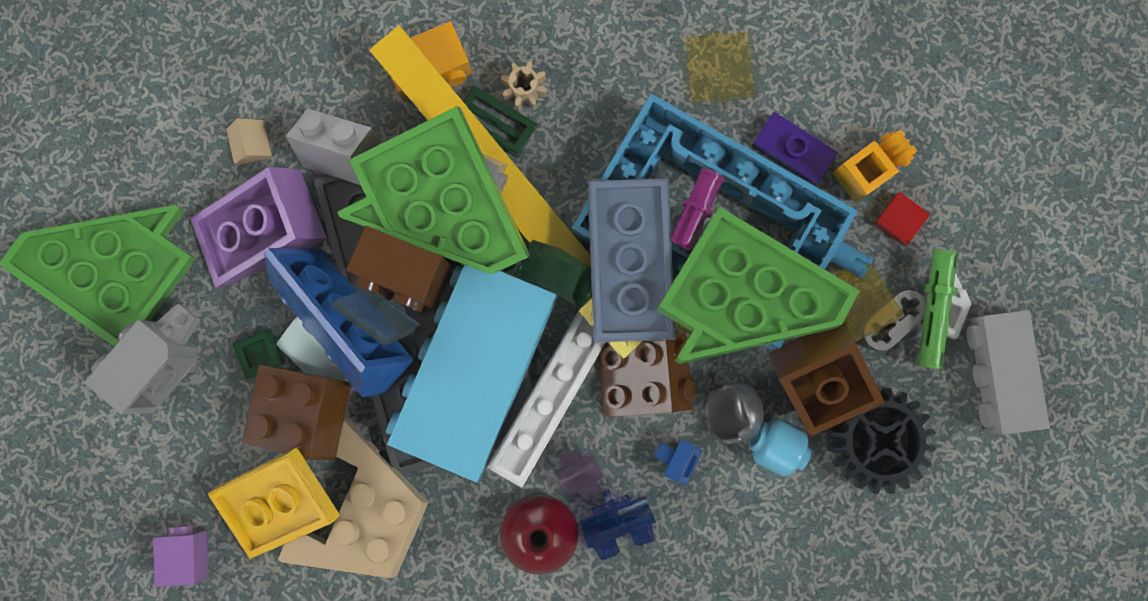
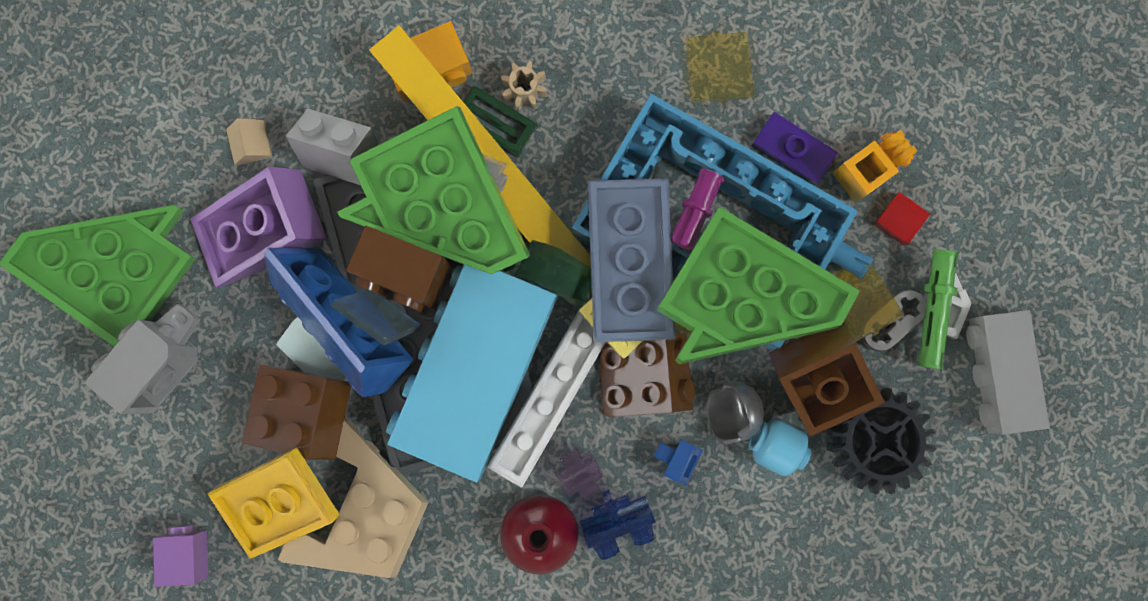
(256, 351): dark green tile -> none

